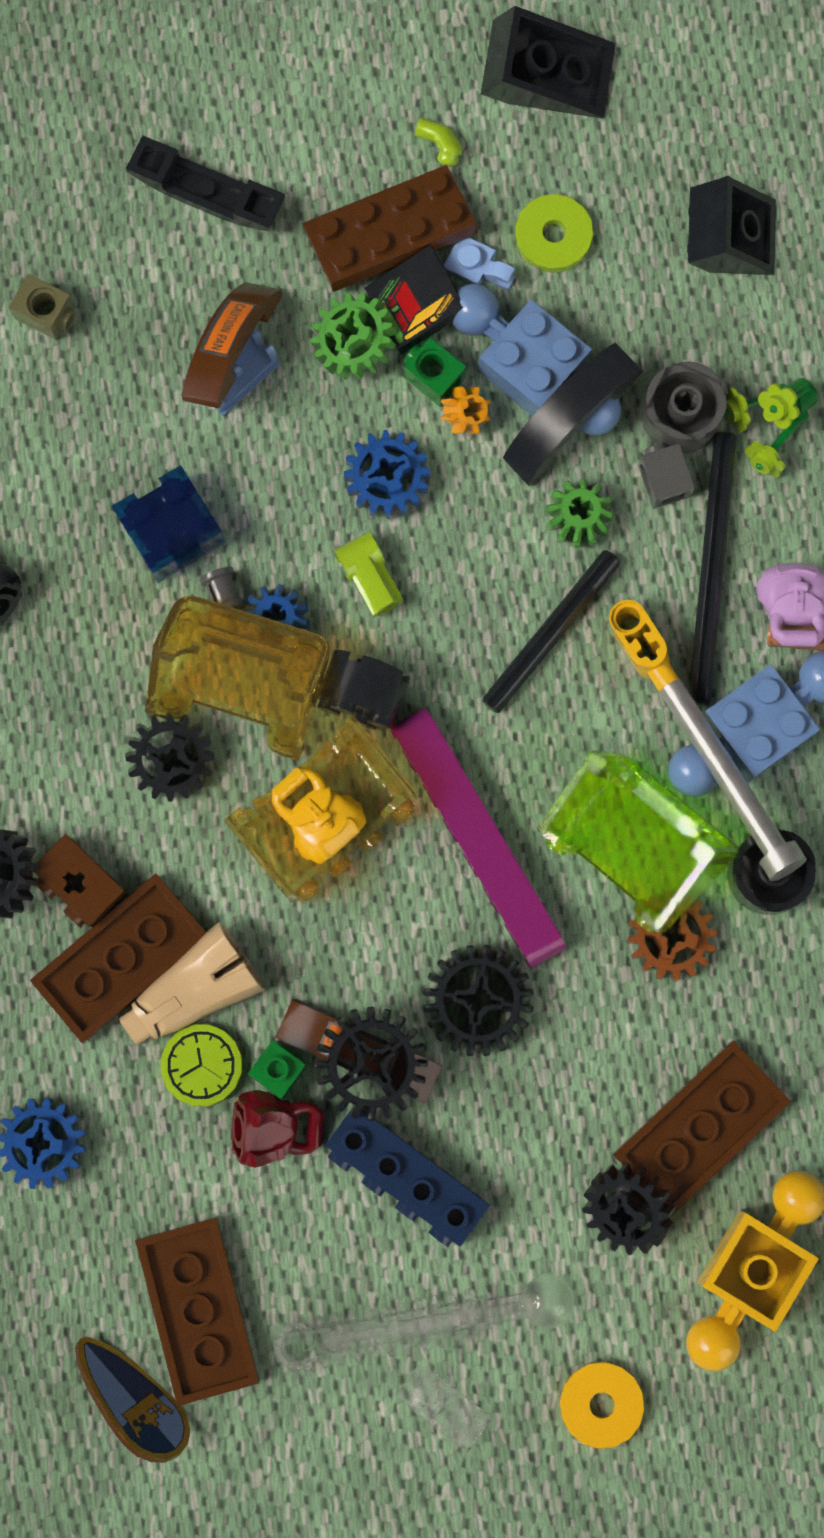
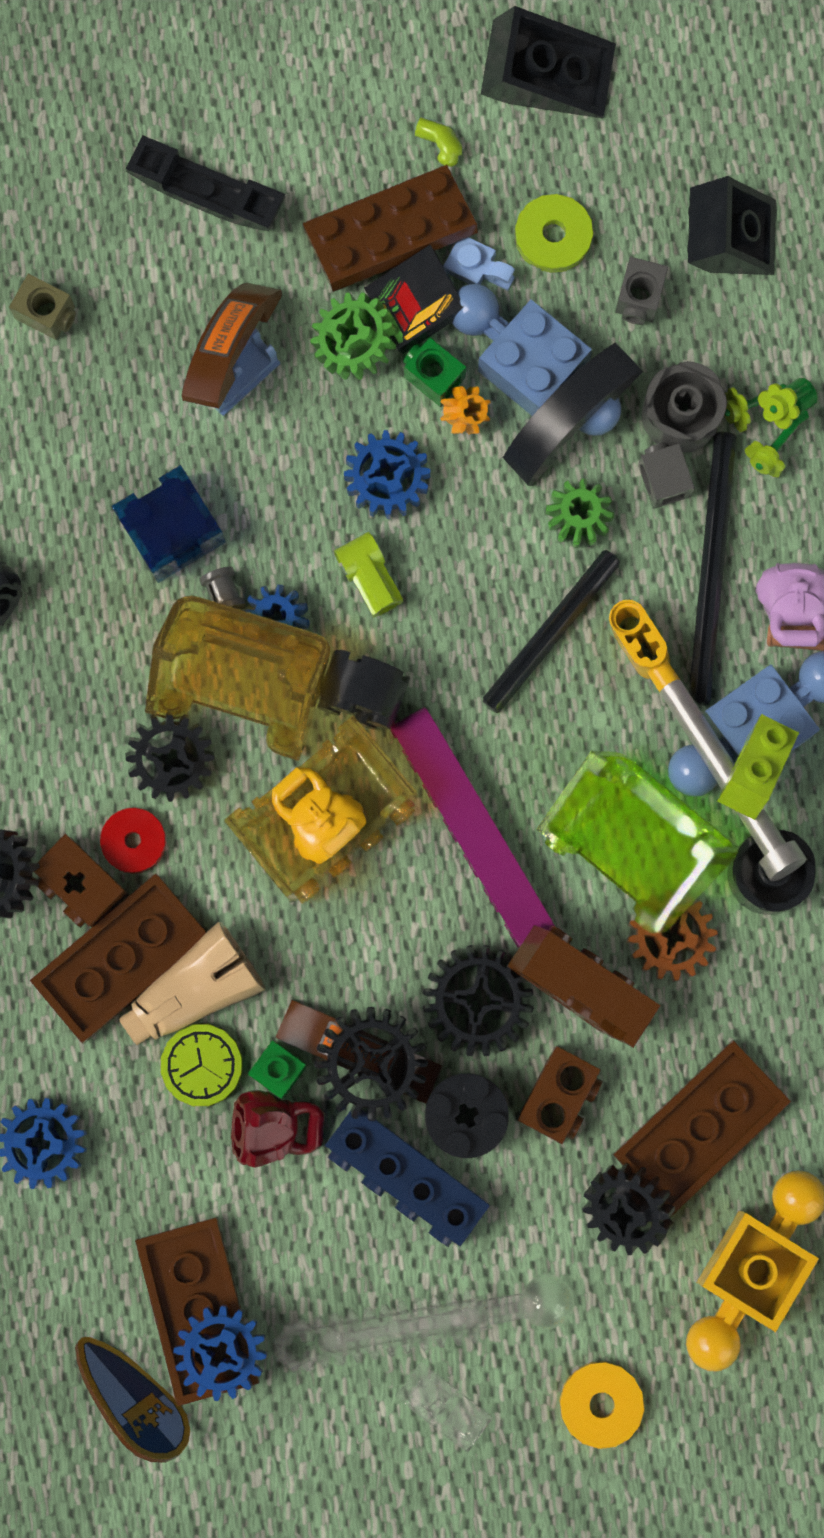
(117, 830): none -> red piece
(201, 1344): none -> blue gear
(490, 1121): none -> black brick
(550, 1090): none -> reddish brown brick
(583, 985): none -> reddish brown wedge
(642, 275): none -> dark grey brick
(758, 767): none -> lime brick

